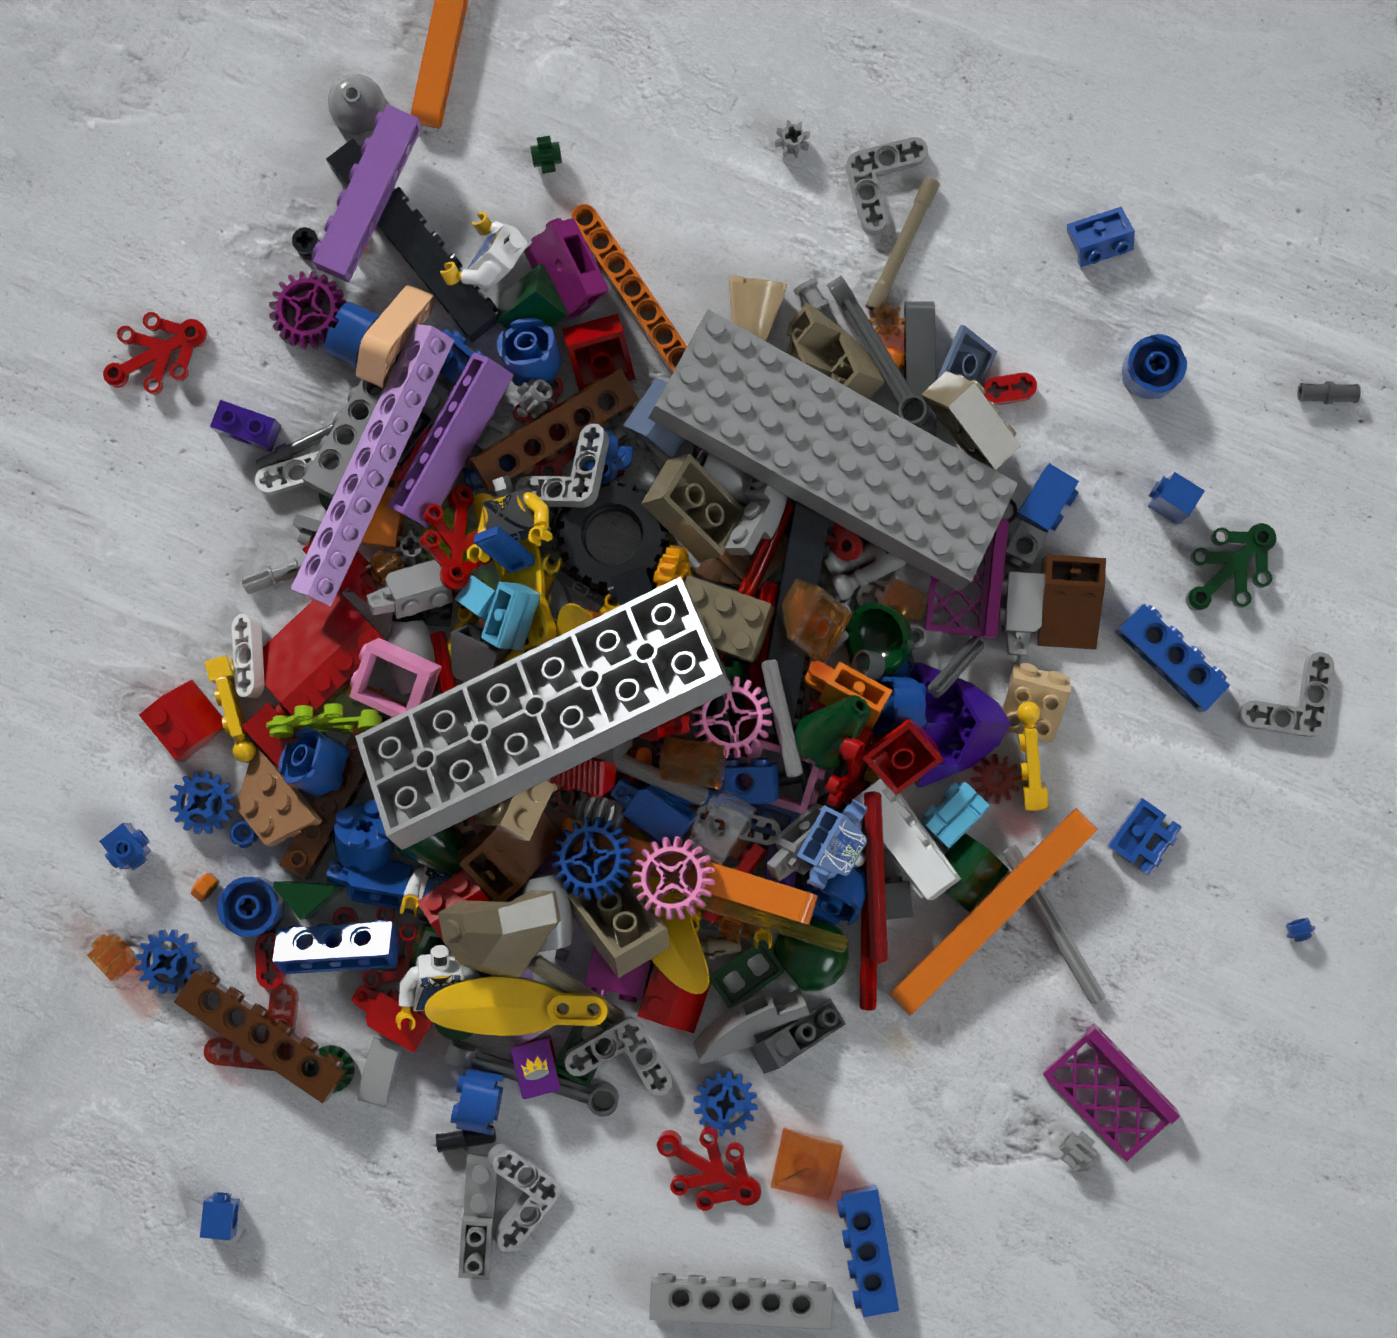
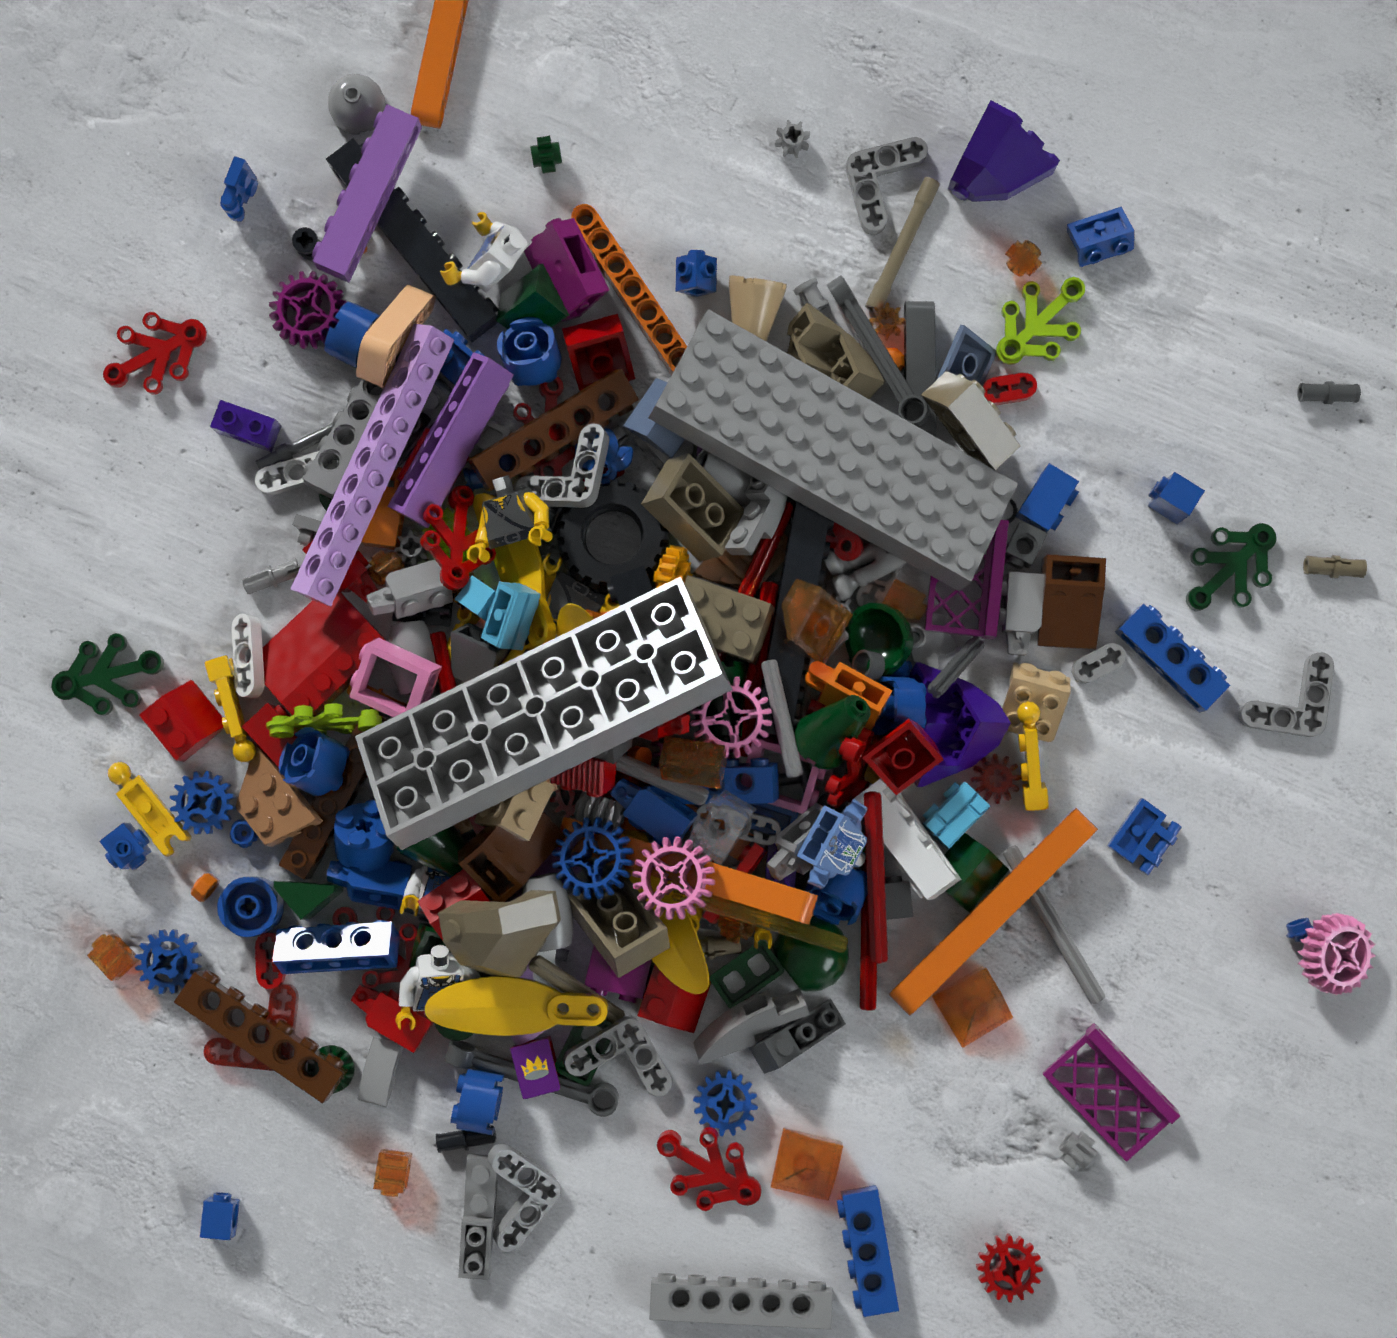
(102, 675): none -> dark green plant
(147, 808): none -> yellow plate
(240, 185): none -> blue plate
(392, 1172): none -> clear orange brick
(504, 549): blue tile -> none
(535, 396): light grey gear -> none
(696, 274): none -> blue brick
(972, 1006): none -> clear orange slope
(1000, 159): none -> dark purple brick
(1020, 1264): none -> red gear
(1023, 258): none -> clear orange gear
(1038, 325): none -> lime plant
(1102, 669): none -> light grey beam
(1169, 362): blue brick -> none
(1335, 566): none -> dark tan pin
(1336, 953): none -> bright pink gear

